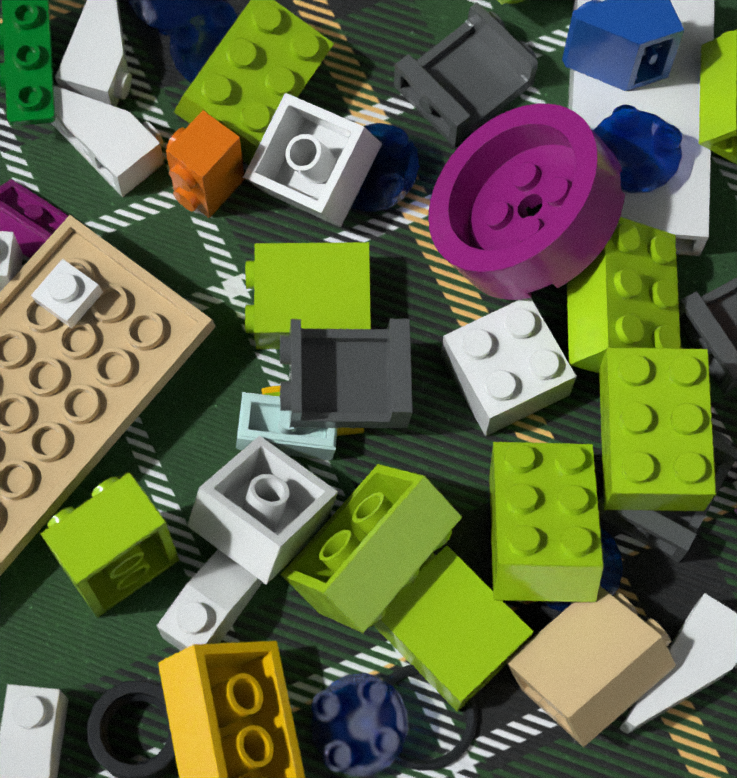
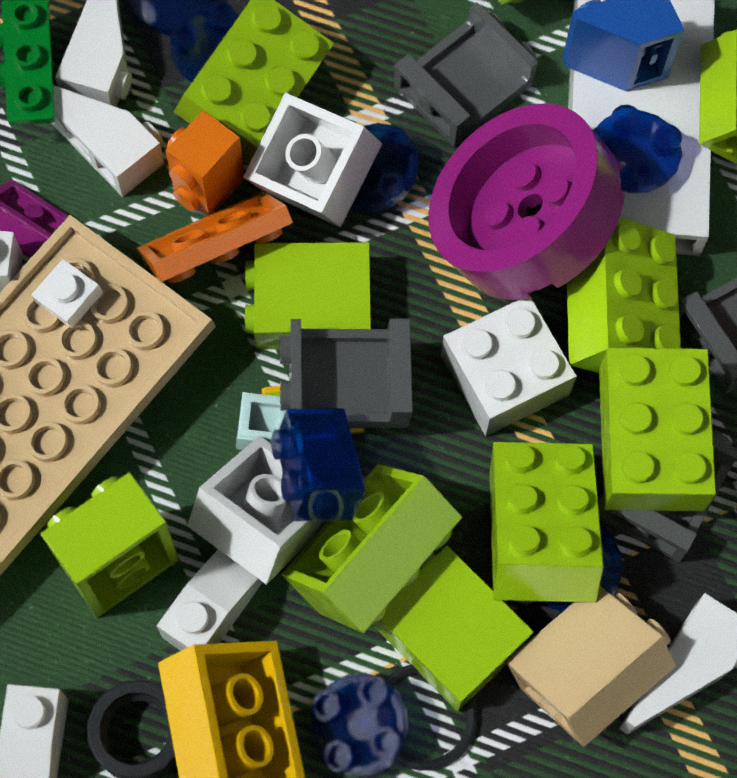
(215, 237): none -> orange plate
(318, 464): none -> clear blue brick

